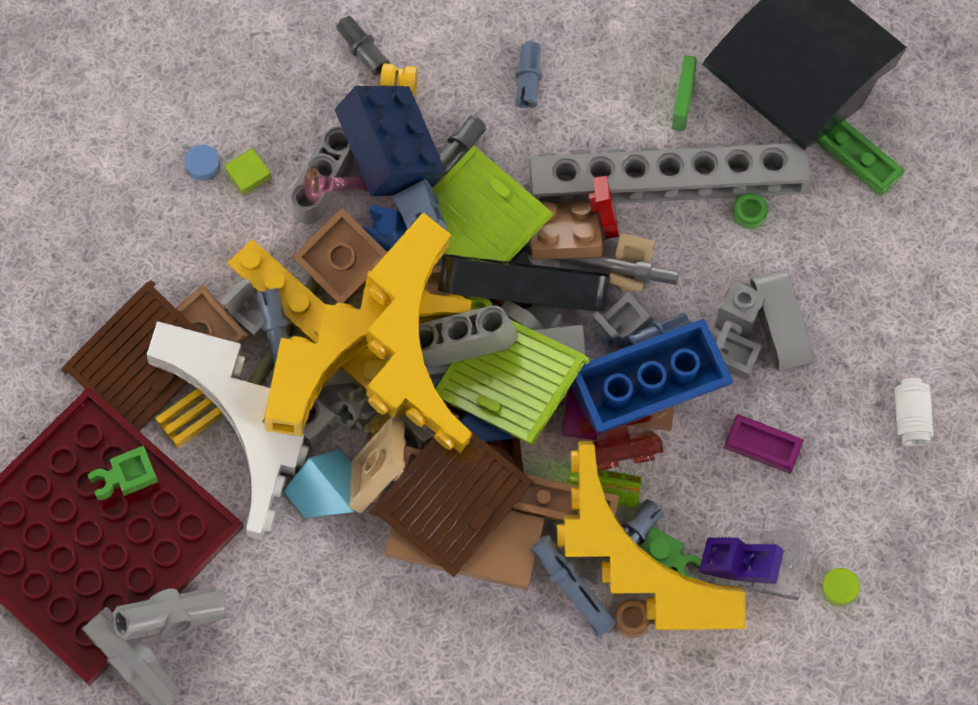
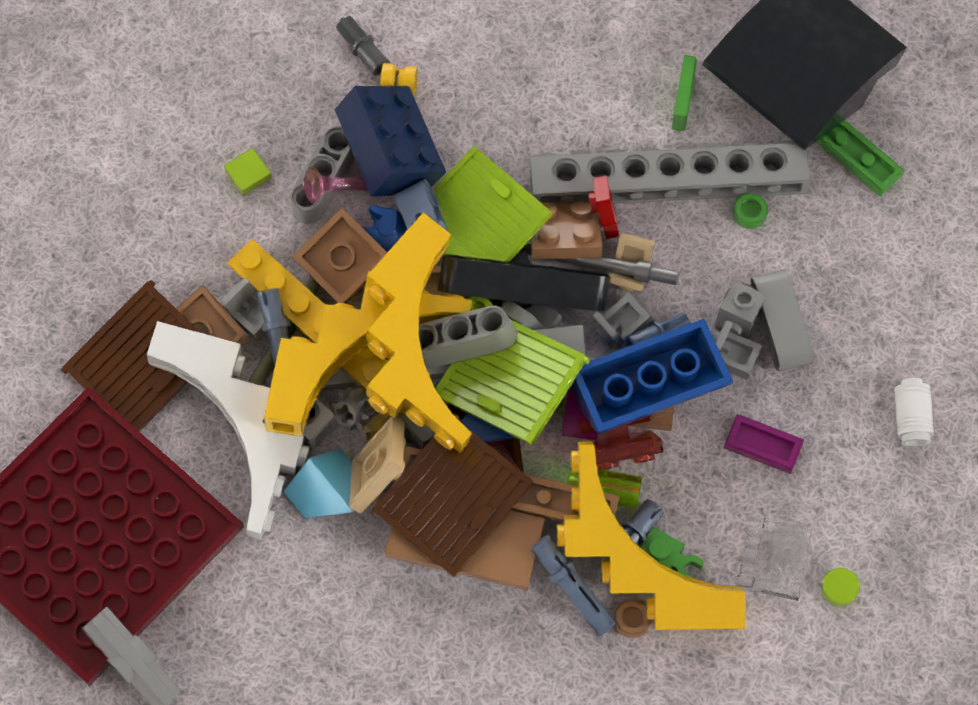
(130, 472): bright green plate -> none
(168, 613): light grey piece -> none
(181, 406): yellow tile -> none
(202, 162): medium blue tile -> none
(462, 142): dark grey axle -> none
(528, 75): sand blue axle -> none
(742, 562): dark purple slope -> none

